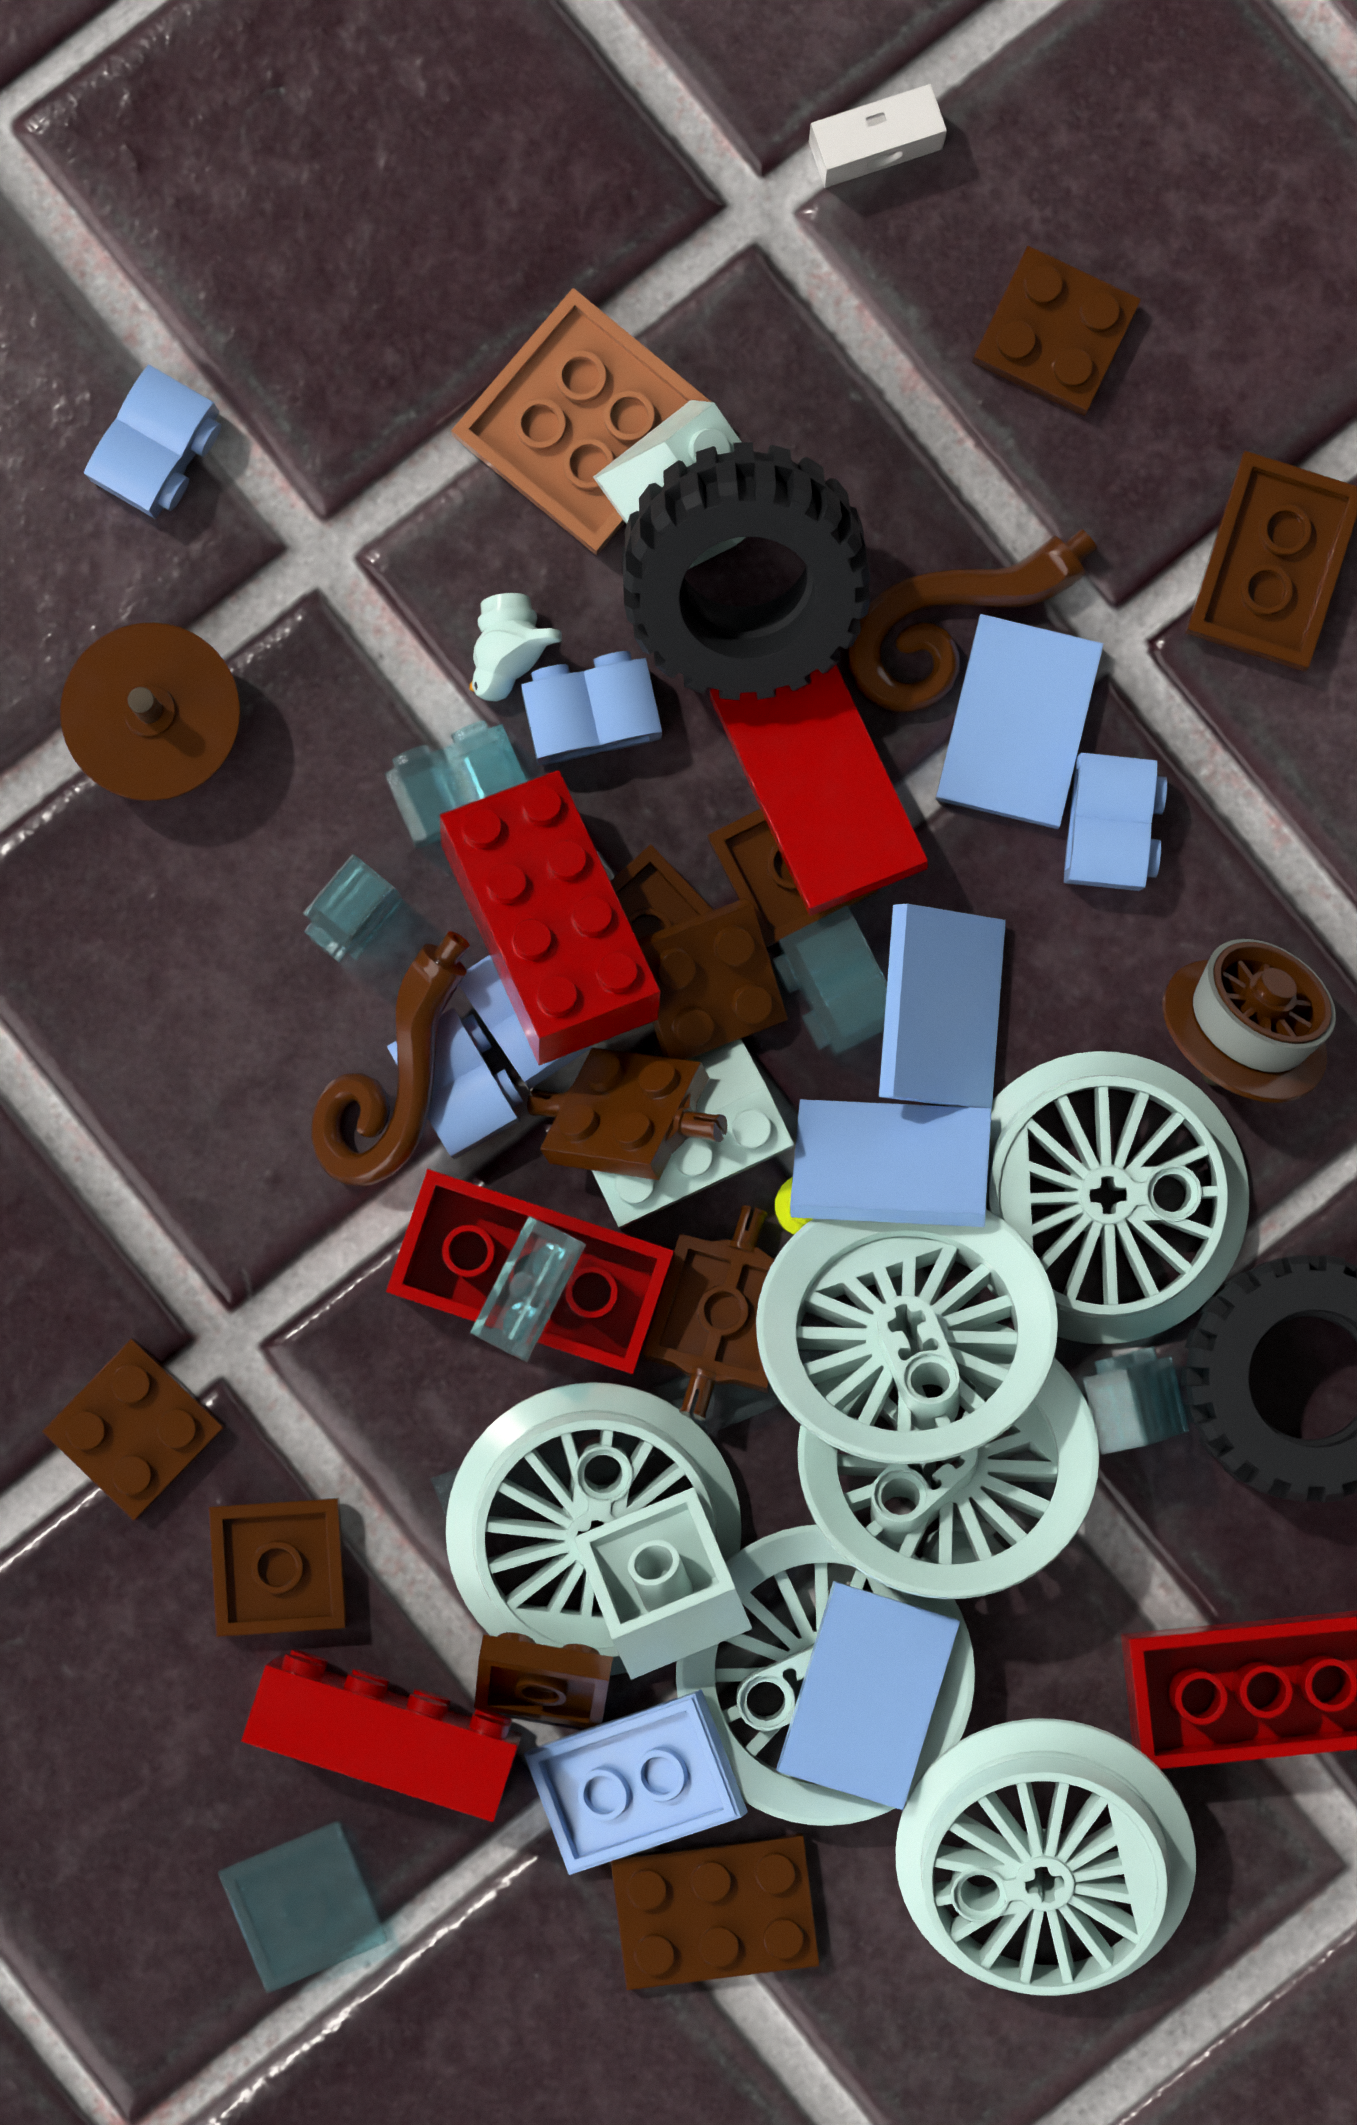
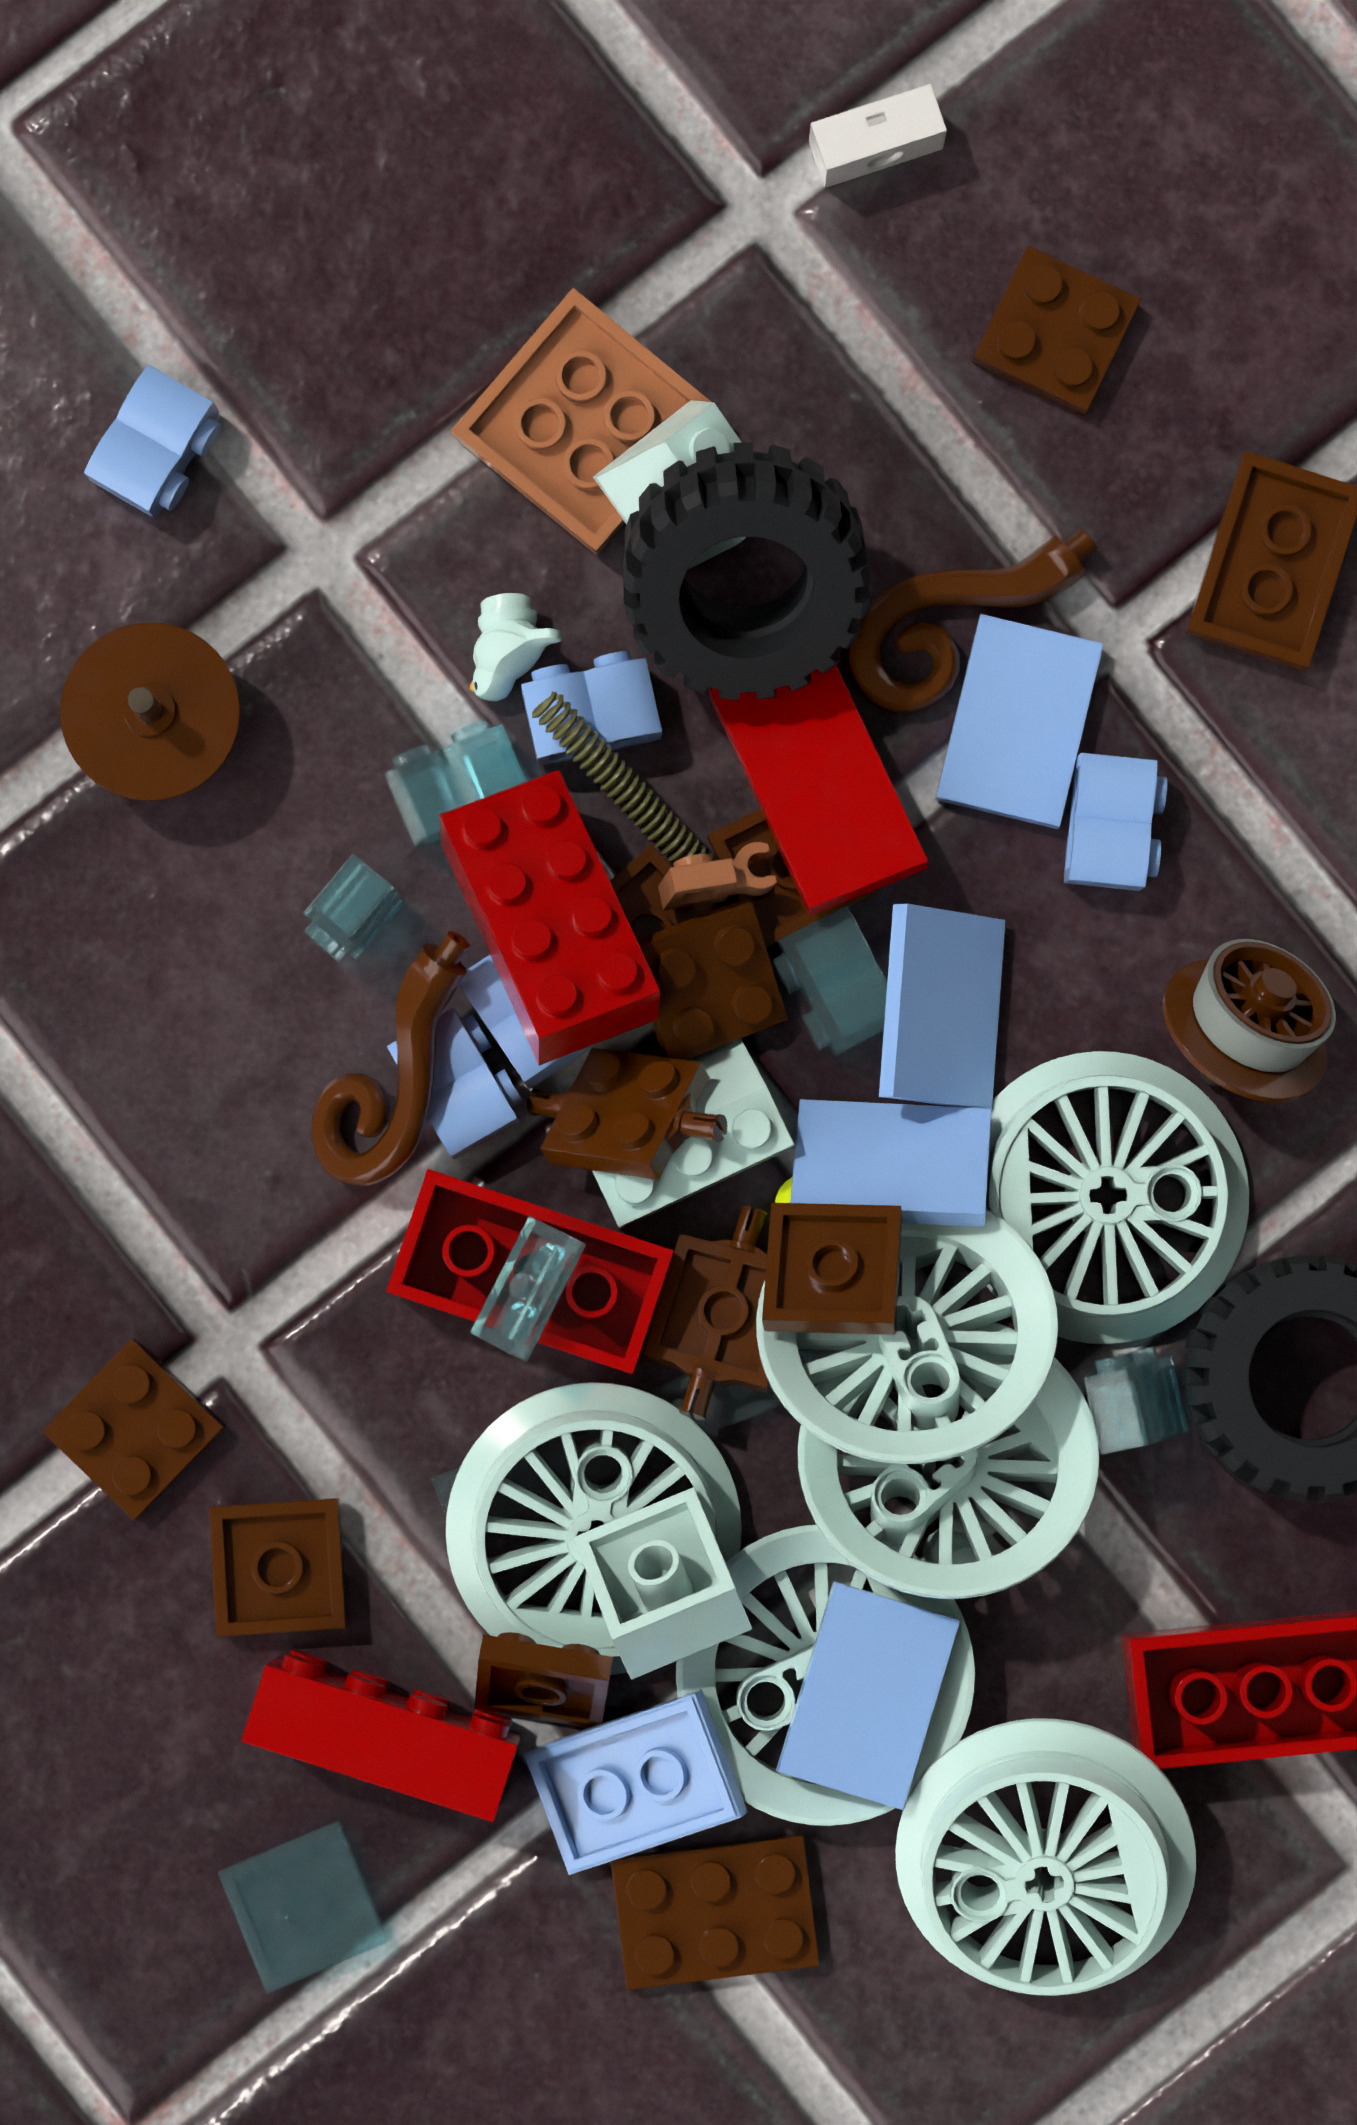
(658, 830): none -> olive piece
(703, 881): none -> nougat plate
(832, 1268): none -> reddish brown plate

